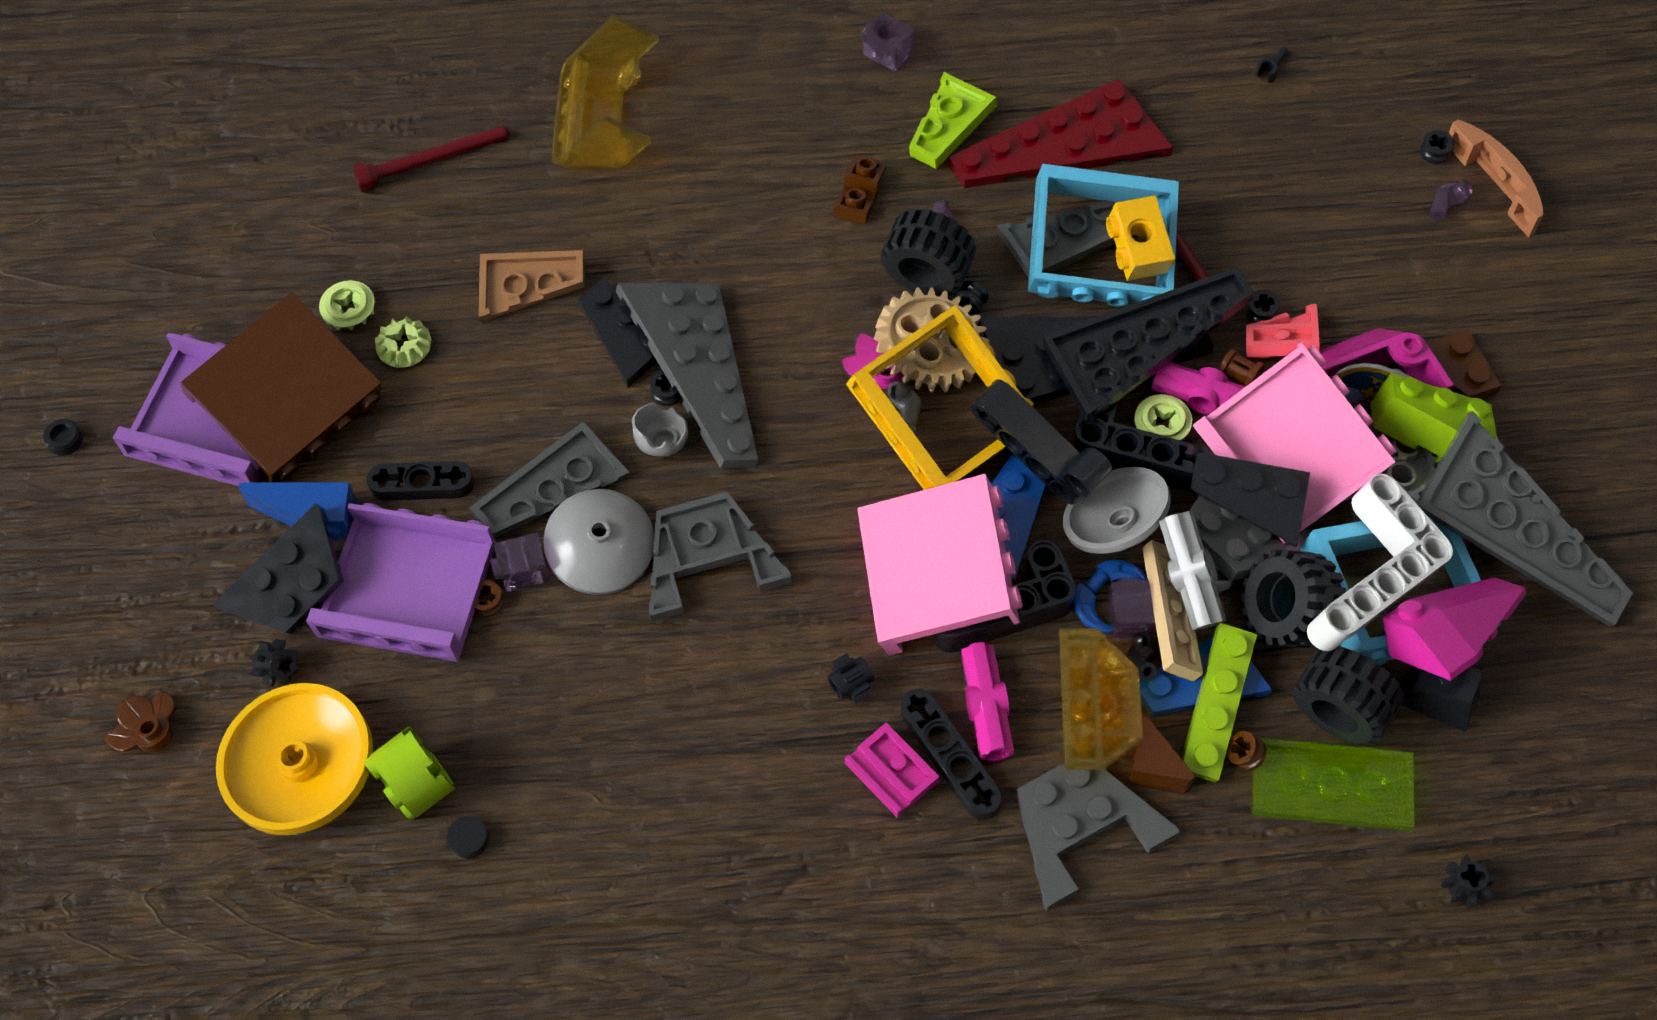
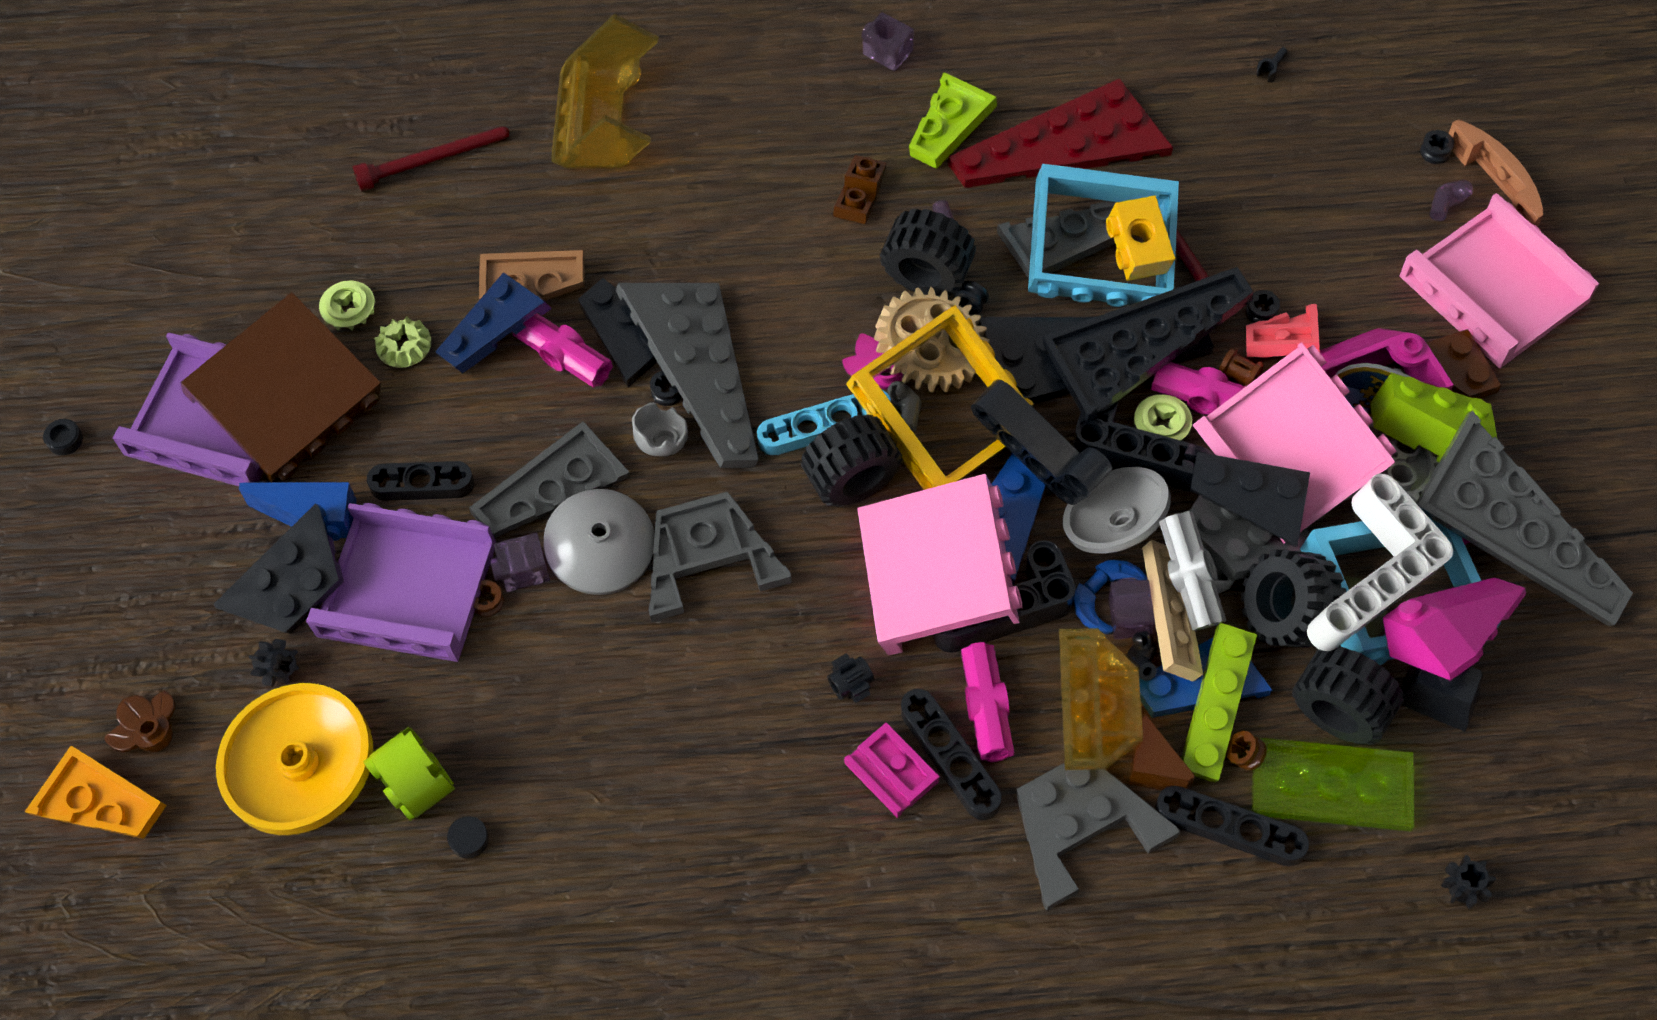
(95, 797): none -> light orange wing
(494, 316): none -> dark blue wing
(565, 349): none -> dark pink piece
(819, 414): none -> medium azure beam
(851, 460): none -> black tyre
(1233, 819): none -> black beam
(1500, 281): none -> bright pink panel

